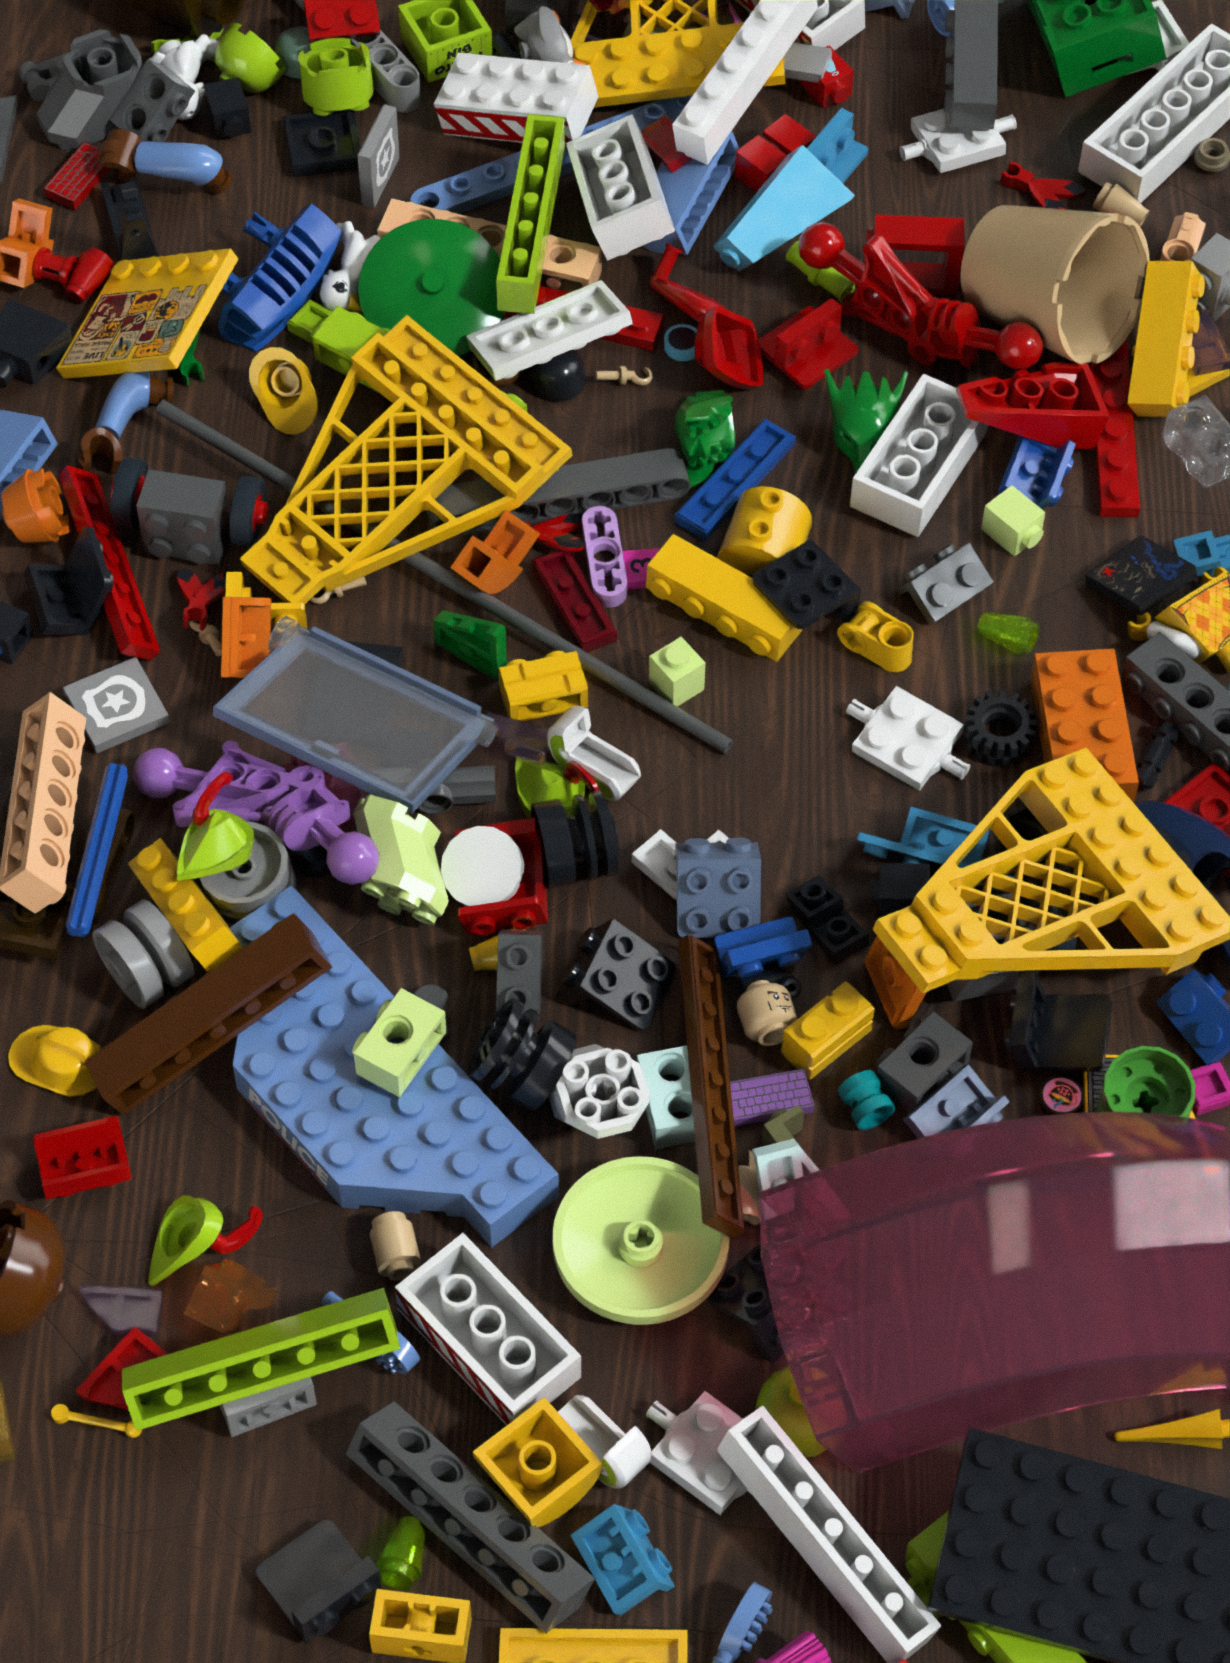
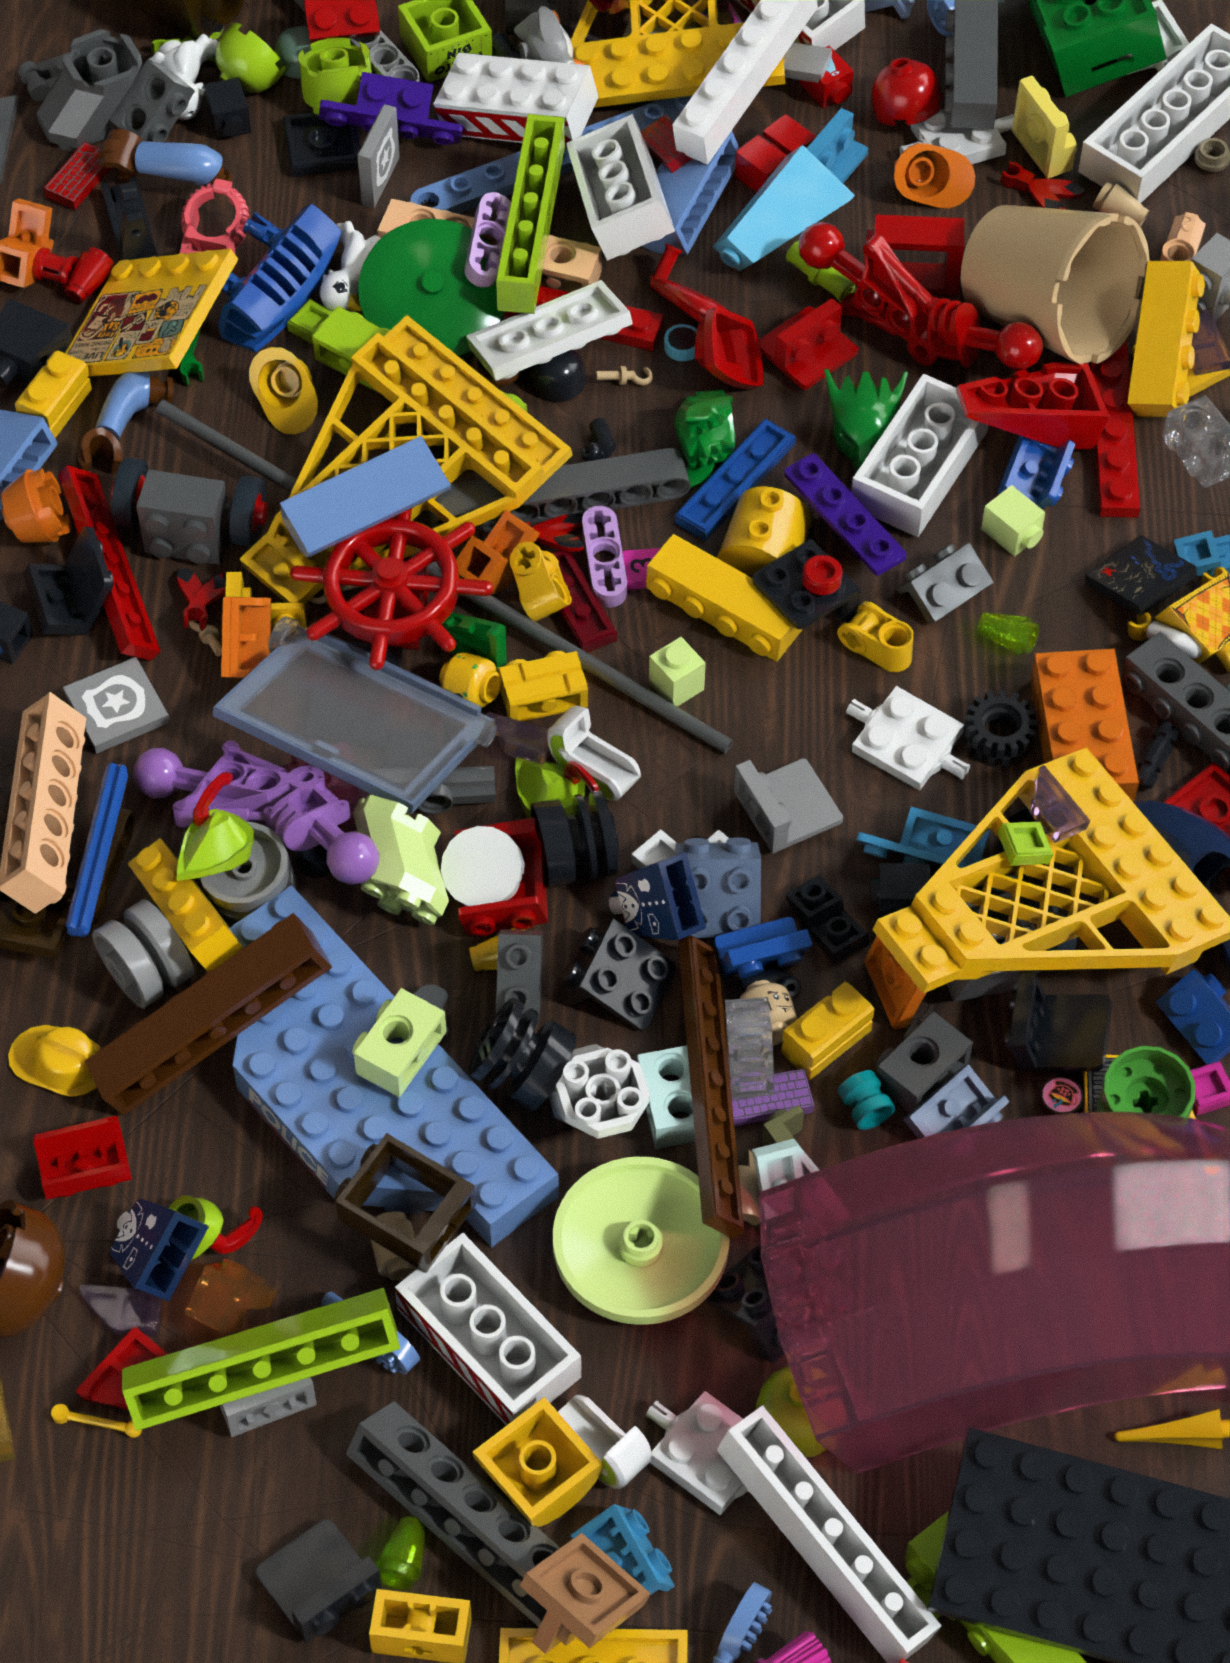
(56, 391): none -> yellow brick
(155, 1247): none -> dark blue torso
(234, 236): none -> coral piece
(363, 497): none -> medium blue brick
(394, 586): none -> red piece
(412, 106): none -> dark purple bracket
(441, 1226): none -> dark brown window
(471, 678): none -> yellow head
(479, 249): none -> lavender beam
(538, 581): none -> yellow piece
(582, 1594): none -> medium nougat bracket
(603, 441): none -> black arm
(659, 900): none -> dark blue torso
(749, 1047): none -> clear brick
(785, 803): none -> light grey bracket
(822, 575): none -> red tile
(845, 514): none -> dark purple bracket
(906, 92): none -> red cylinder
(934, 175): none -> orange piece
(1025, 843): none -> lime tile
(1043, 129): none -> light yellow plate
(1056, 808): none -> tile

